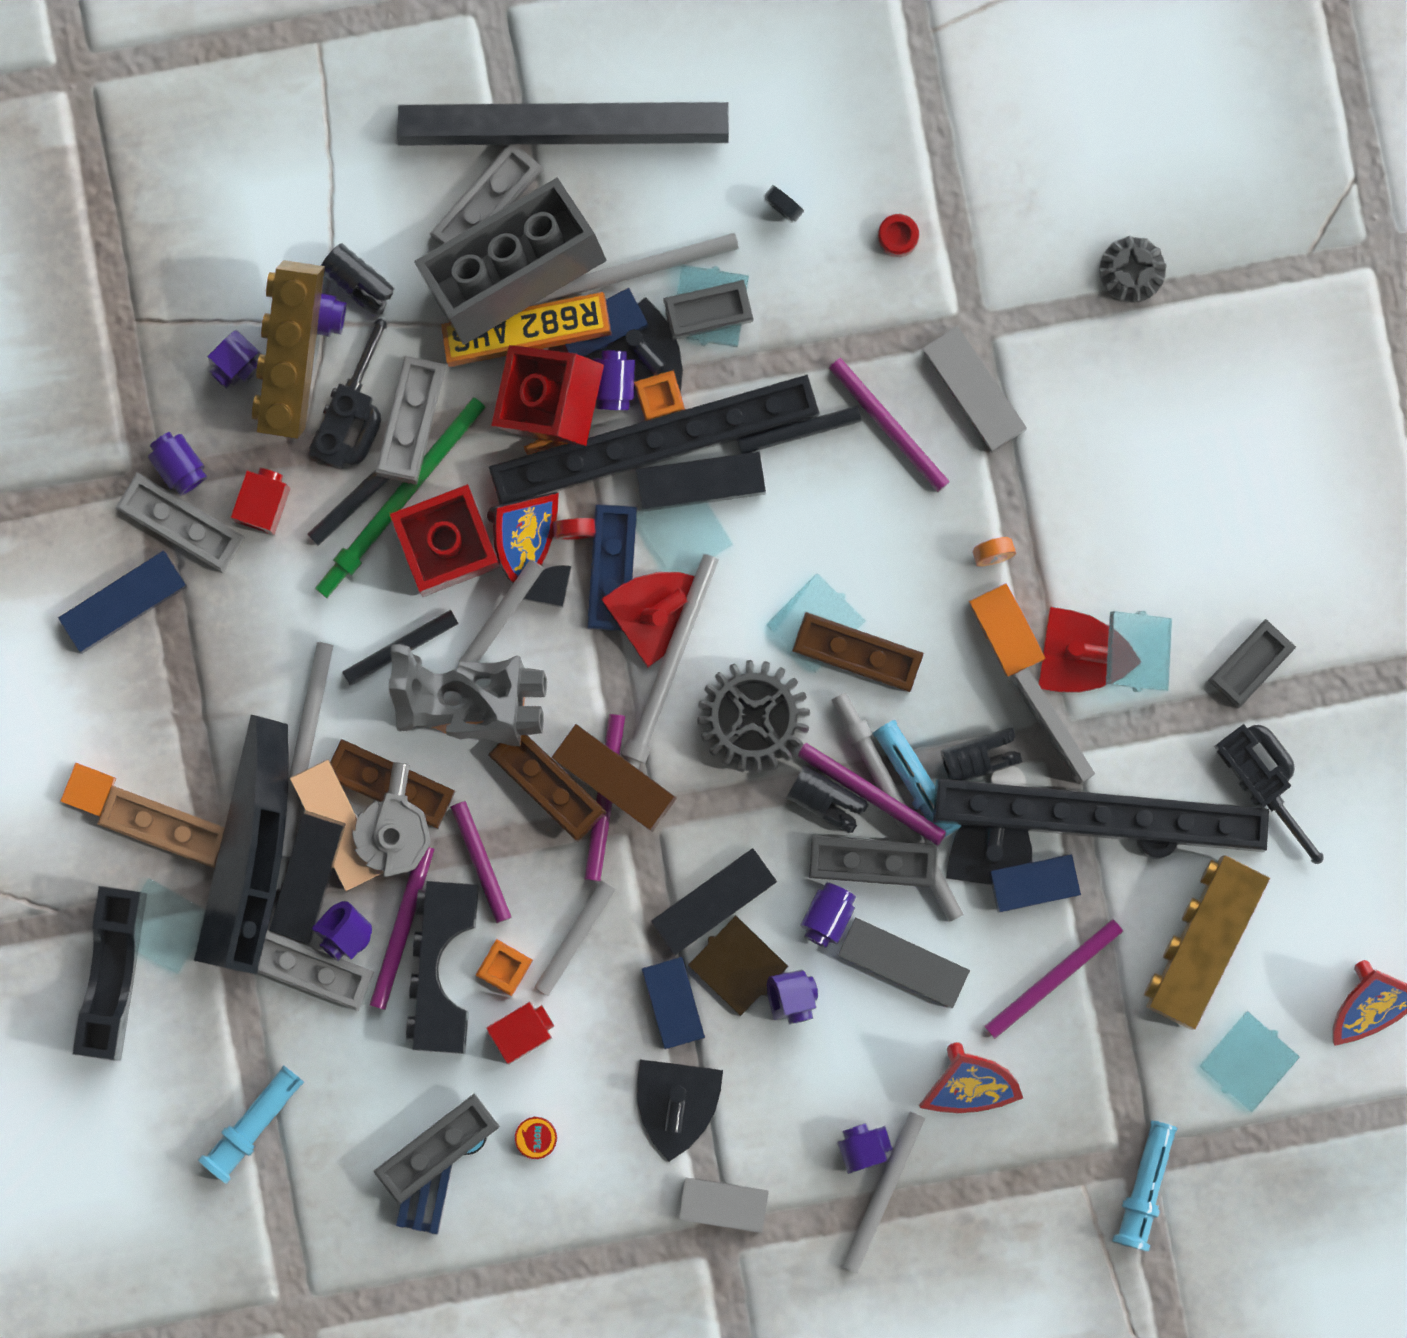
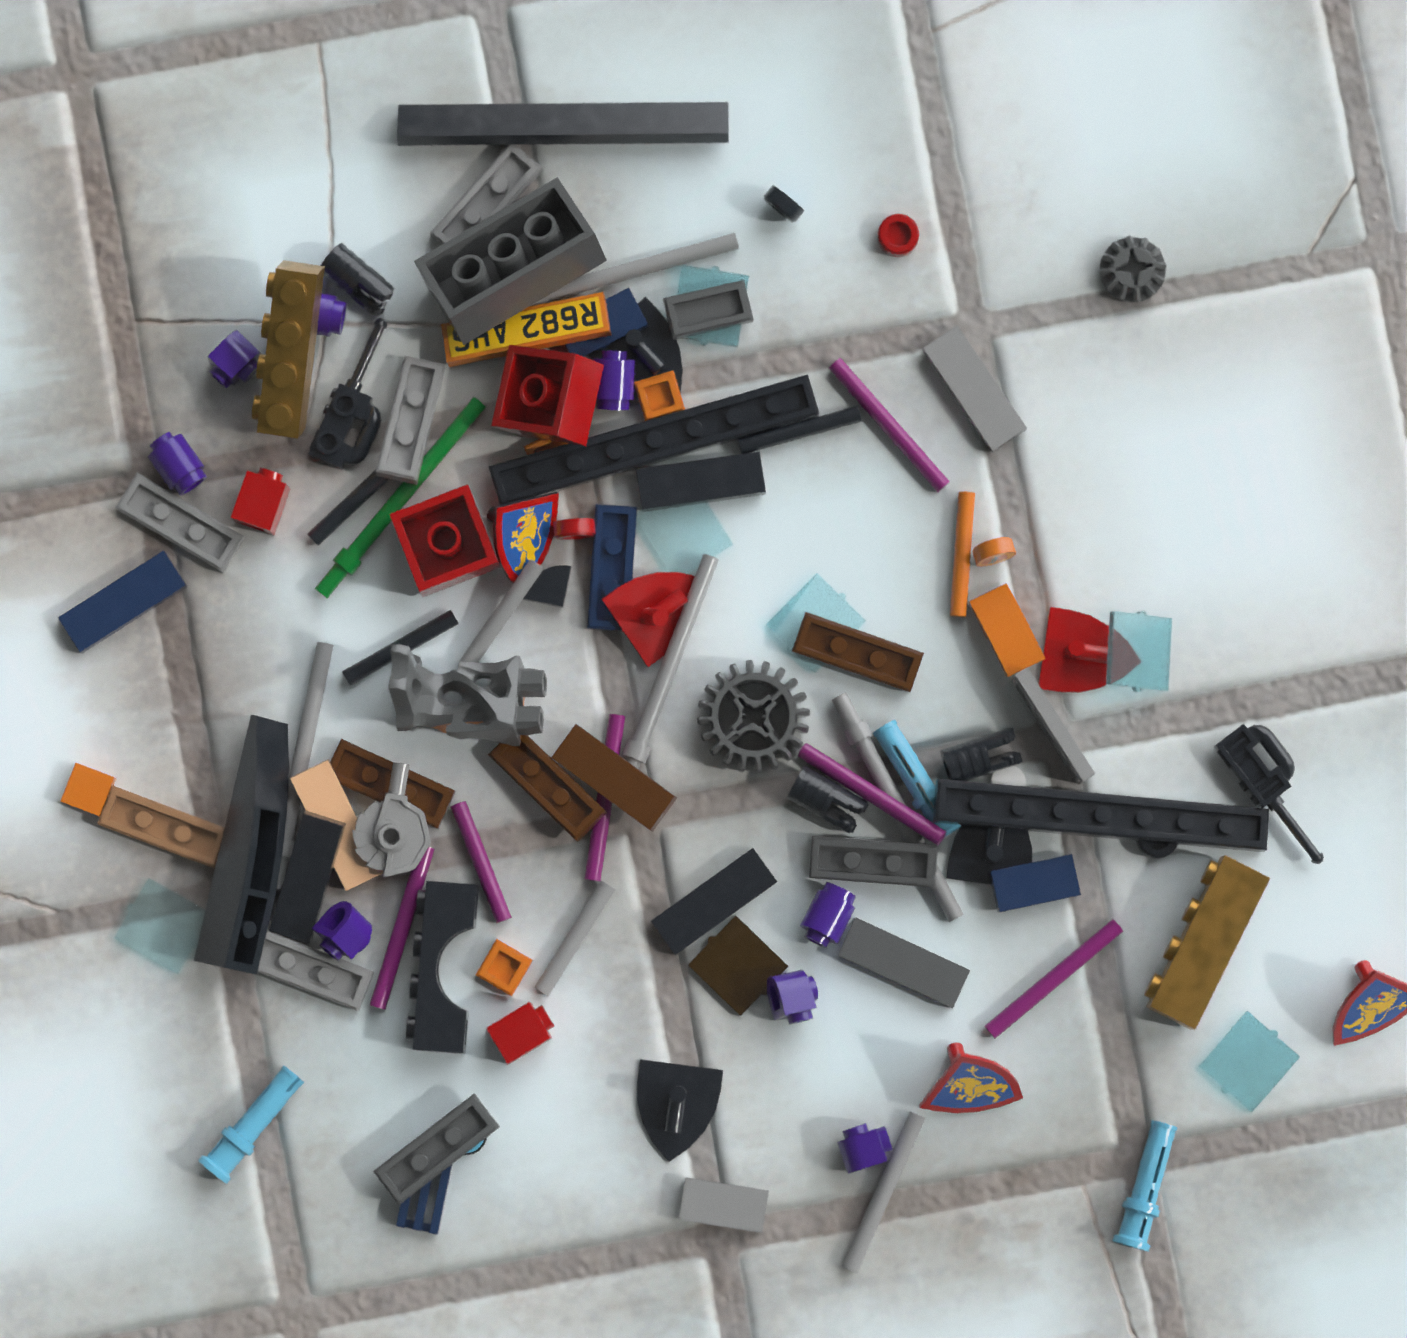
(112, 973): black arch -> none
(536, 1137): red tile -> none
(673, 1003): dark blue tile -> none
(962, 554): none -> orange bar
(1252, 663): dark grey tile -> none

